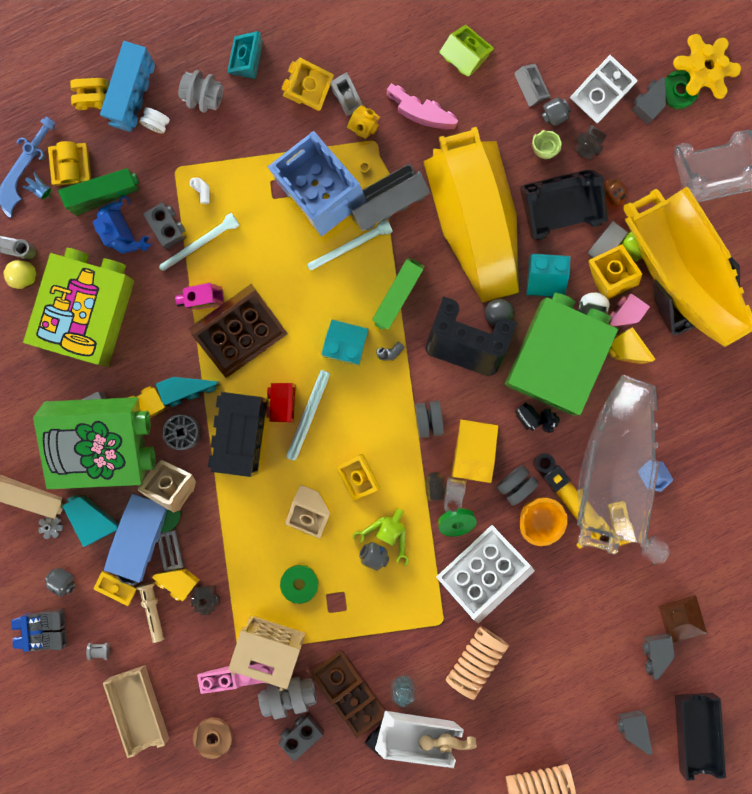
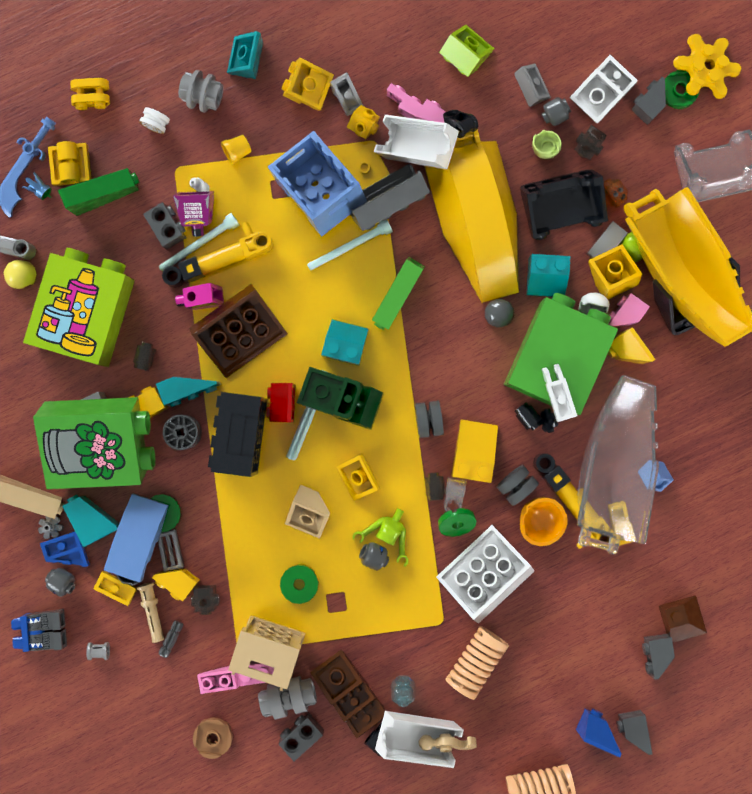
(65, 550): none -> blue wing
(115, 231): blue torso -> none
(128, 86): dark azure brick -> none
(136, 710): tan brick -> none
(144, 356): none -> clear smoke brick
(168, 486): tan slope -> none
(170, 639): none -> dark grey axle
(195, 210): none -> magenta torso
(196, 268): none -> yellow piece
(236, 148): none -> yellow piece
(340, 397): none -> dark green piece
(390, 354): dark grey arm -> none
(418, 141): none -> white brick
(461, 121): none -> black piece
(465, 344): black windscreen -> none
(559, 395): none -> white hinge
(596, 731): none -> blue slope
(655, 550): clear head -> none
(700, 735): black brick -> none

